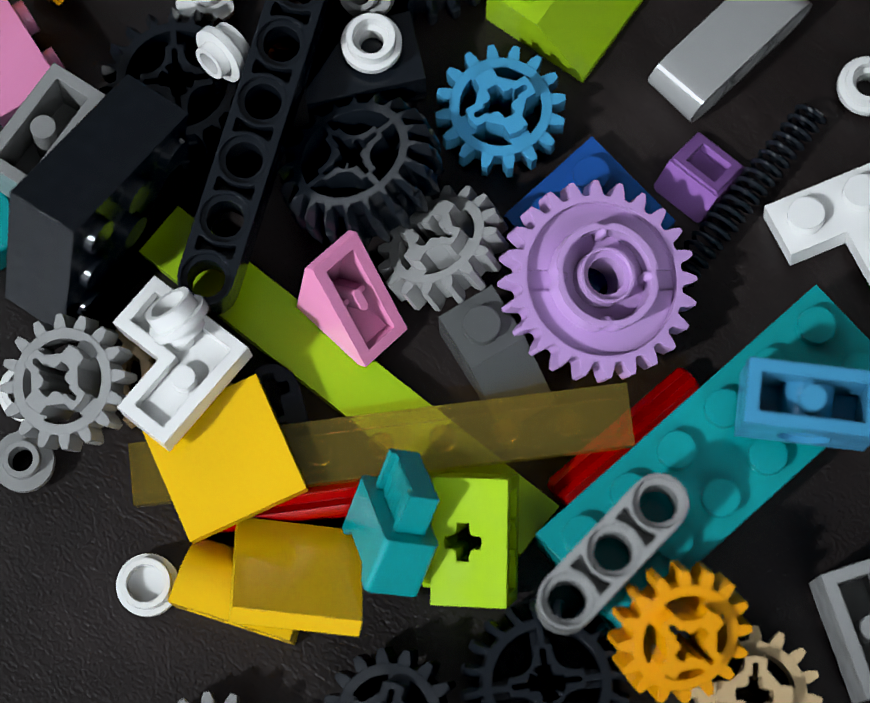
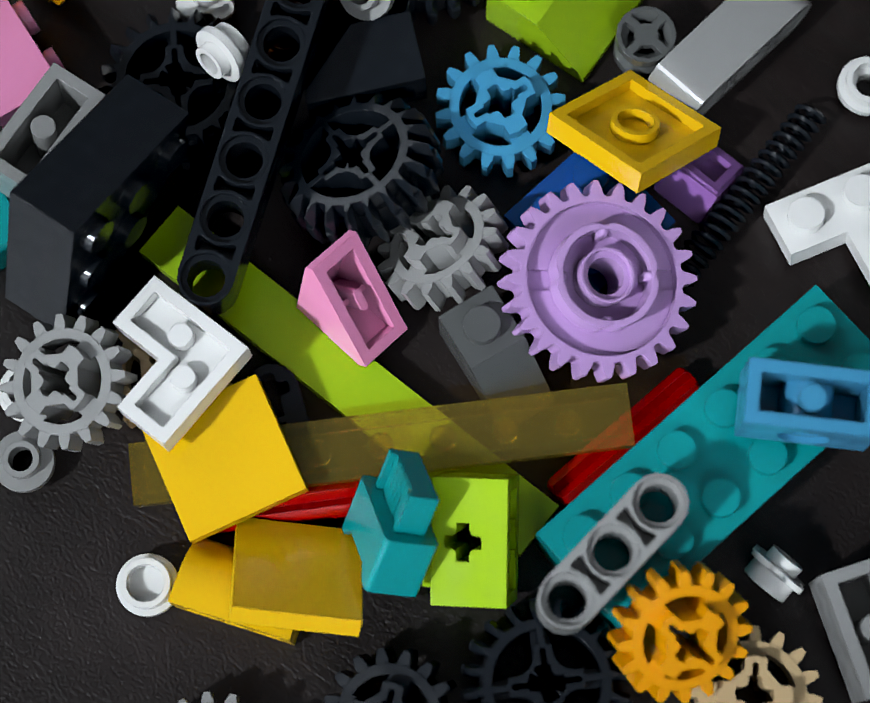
(177, 317): white plate -> none
(371, 26): white plate -> none
(633, 130): none -> yellow plate
(649, 29): none -> dark grey wheel
(775, 572): none -> white plate

